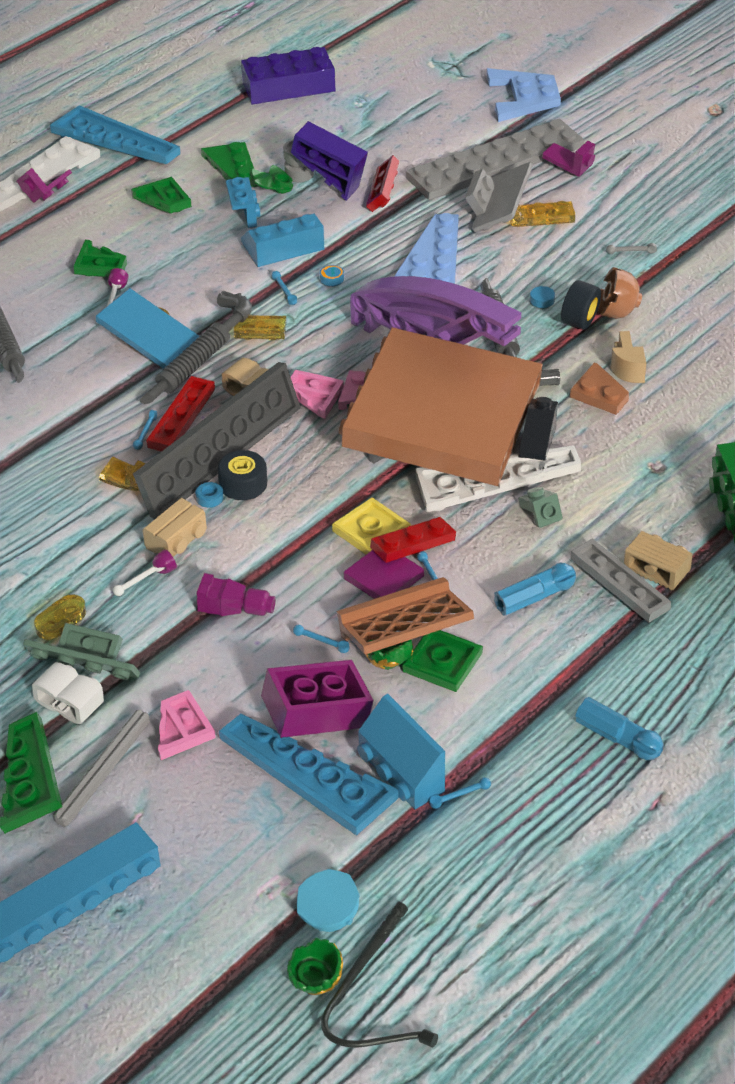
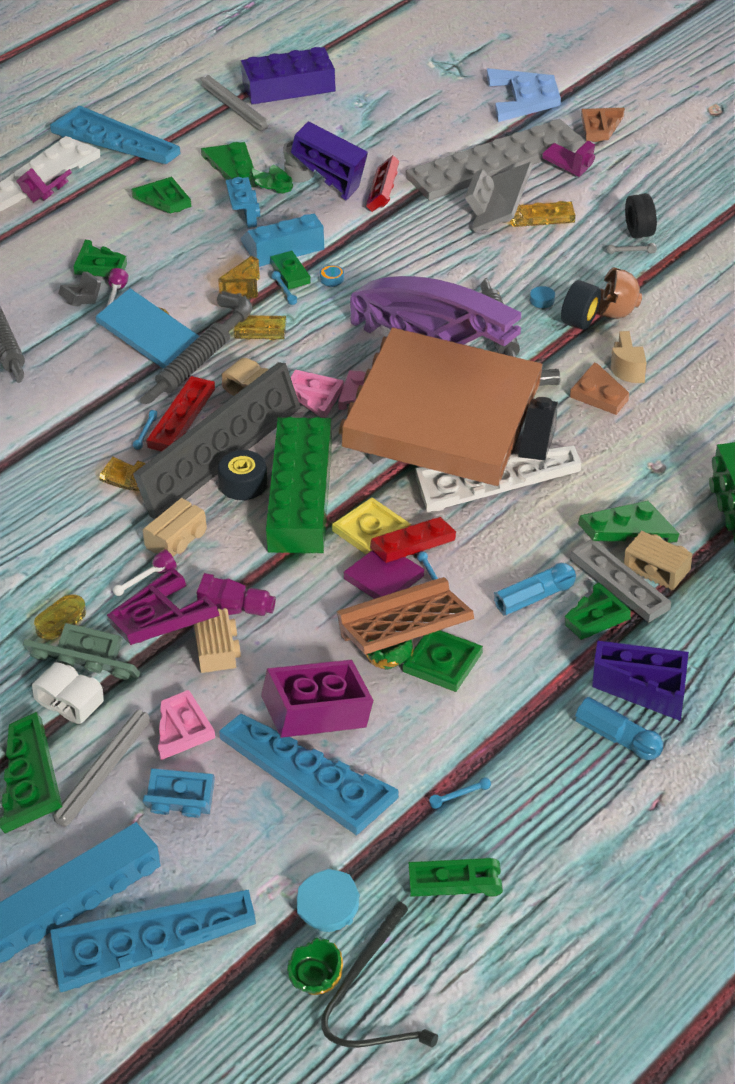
(81, 293): none -> flat silver bracket
(126, 941): none -> dark azure wing
(153, 614): none -> magenta wing
(179, 792): none -> dark azure bracket
(209, 494): dark azure tile -> none
(215, 643): none -> tan brick
(234, 103): none -> light grey axle
(242, 279): none -> clear yellow slope
(291, 269): none -> green plate
(299, 486): none -> green brick
(343, 646): dark azure hinge -> none
(402, 753): dark azure slope -> none
(435, 250): light blue wing -> none
(455, 877): none -> green plate
(543, 505): sand green bracket -> none
(596, 613): none -> green wing
(601, 122): none -> nougat wing
(627, 521): none -> green wing
(640, 215): none -> black tyre
(642, 675): none -> dark purple wedge

